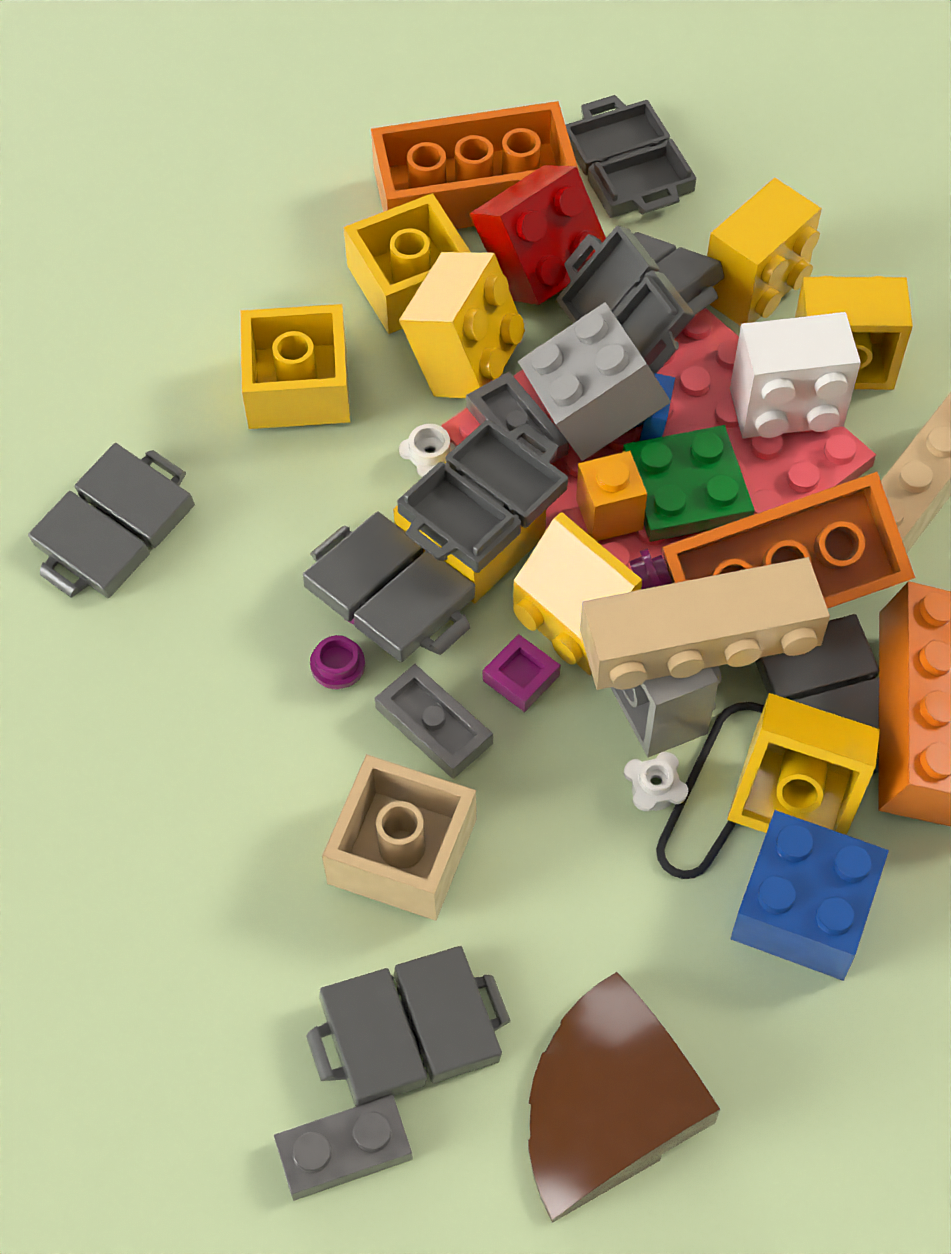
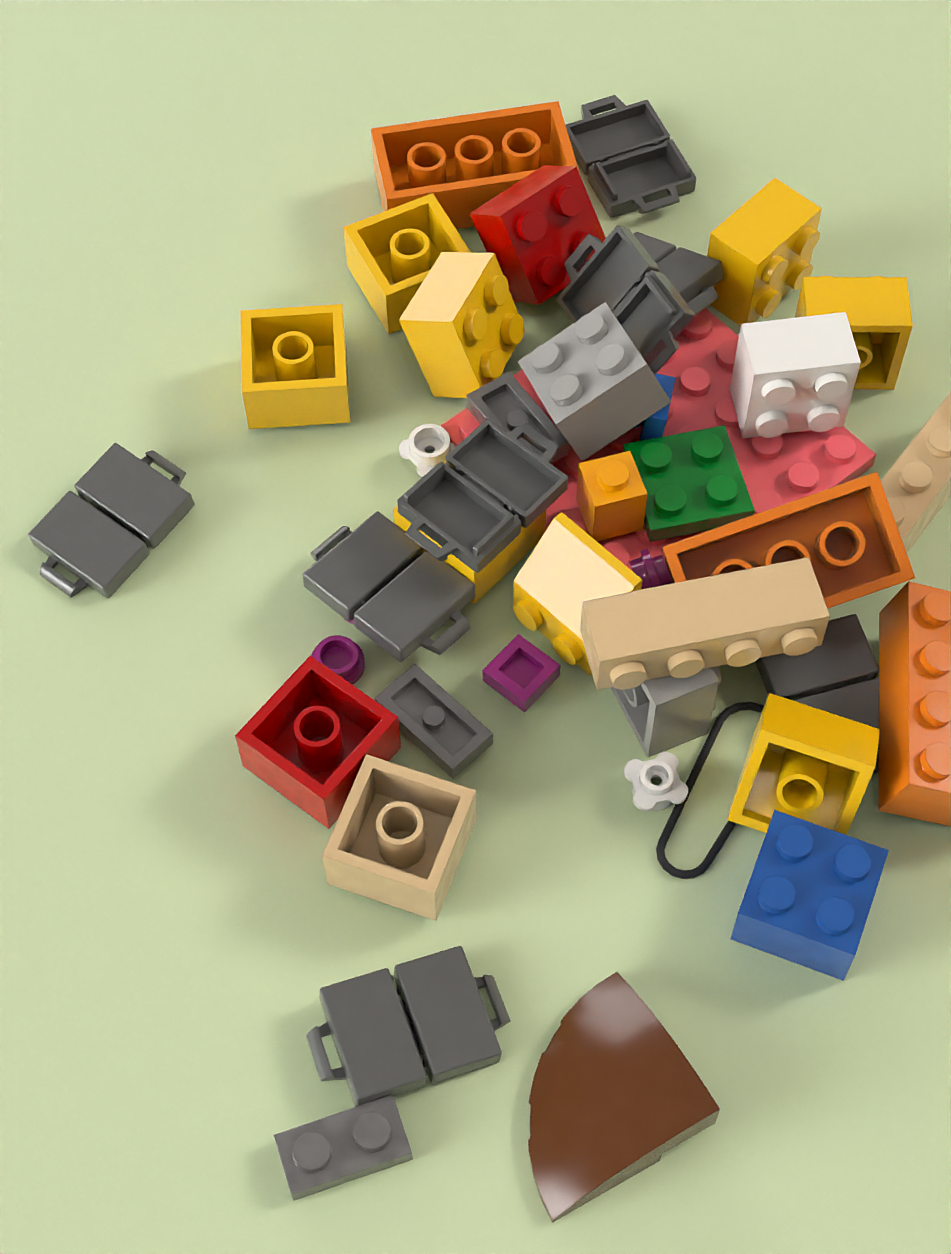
(315, 739): none -> red brick

